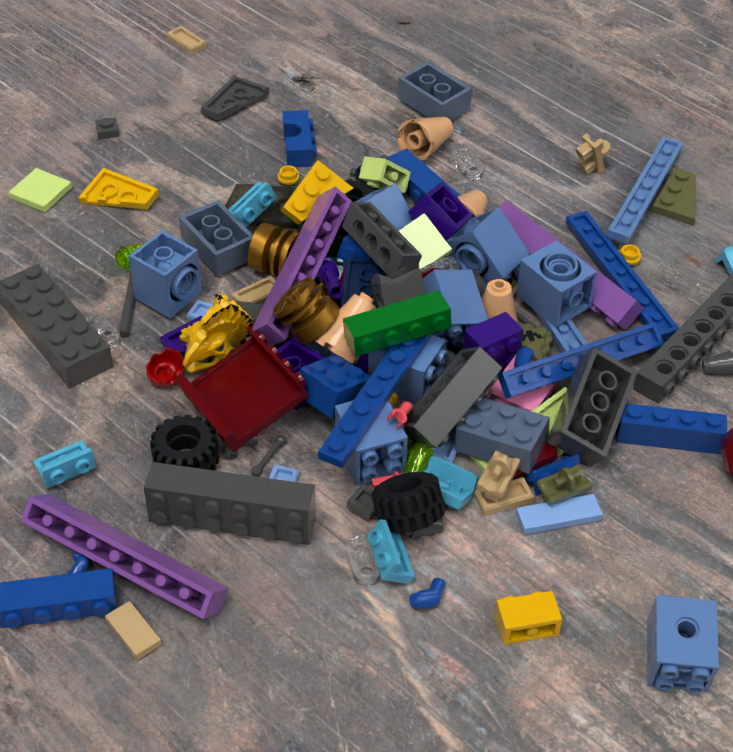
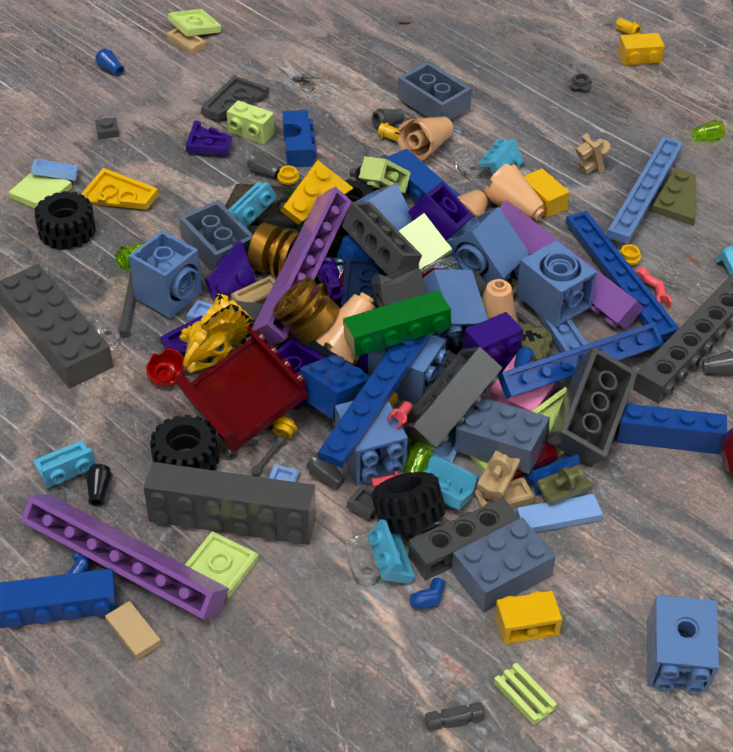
(54, 169): none -> light blue tile
(65, 220): none -> black tyre
(98, 483): none -> black cone
(108, 61): none -> blue cone
(194, 22): none -> yellowish green tile
(208, 141): none -> dark purple wing
(223, 561): none -> yellowish green tile
(231, 273): none -> dark purple wing
(251, 122): none -> yellowish green brick
(262, 164): none -> dark grey cone
(285, 427): none -> yellow plate
(325, 472): none -> dark grey cone
(387, 115): none -> dark grey cone
(389, 132): none -> yellow pin
(451, 536): none -> dark grey brick
(454, 716): none -> dark grey axle
(501, 153): none -> medium azure bracket
(503, 564): none -> sand blue brick
(512, 186): none -> light nougat cone
(531, 693): none -> yellowish green tile
(550, 192): none -> yellow brick
(581, 82): none -> dark grey plate
(628, 27): none -> yellow pin
(641, 49): none -> yellow brick
(659, 286): none -> coral arm
(709, 132): none -> clear neon green cone

